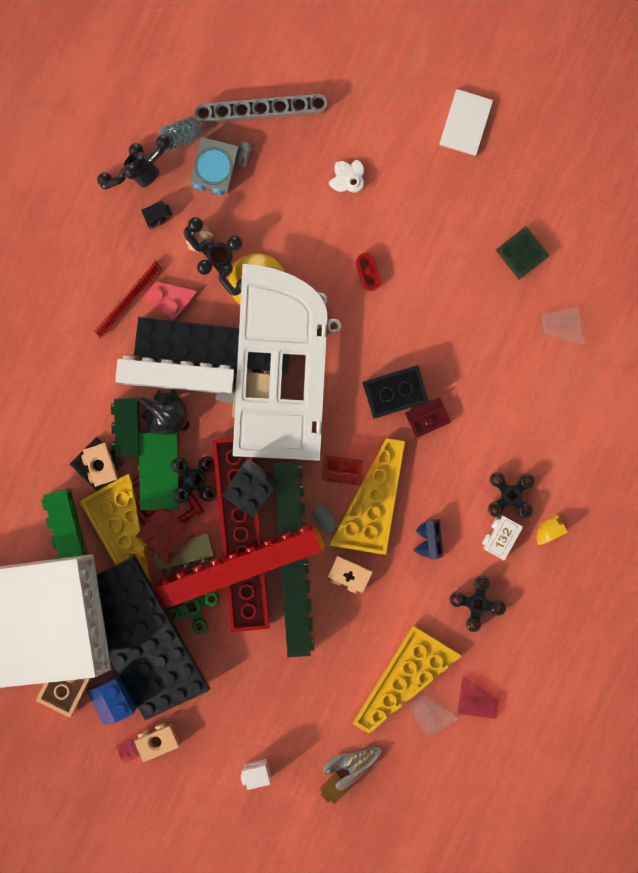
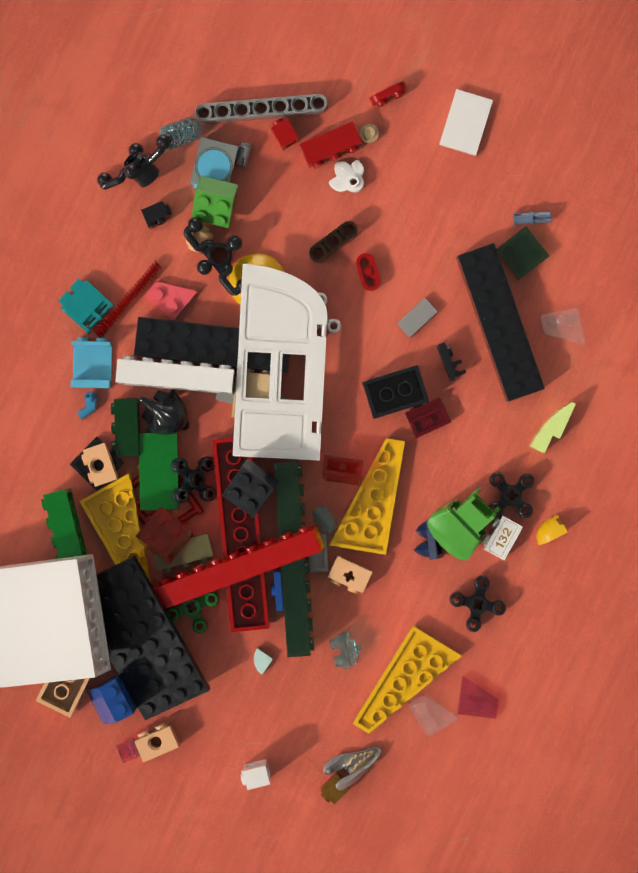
(84, 304): none -> teal plate
(90, 405): none -> dark azure arm
(92, 363): none -> medium azure panel
(214, 201): none -> bright green brick
(261, 660): none -> light aqua tile
(277, 590): none -> blue plate
(284, 133): none -> red brick
(319, 561): none -> light grey tile
(326, 248): none -> dark brown beam
(331, 145): none -> red brick
(348, 650): none -> clear light blue hips
(369, 133): none -> tan plate
(394, 91): none -> red plate
(417, 317): none -> light grey tile
(446, 353): none -> black plate
(461, 528): none -> bright green piece
(500, 322): none -> black brick
(532, 217): none -> sand blue axle
(552, 427): none -> yellowish green slope

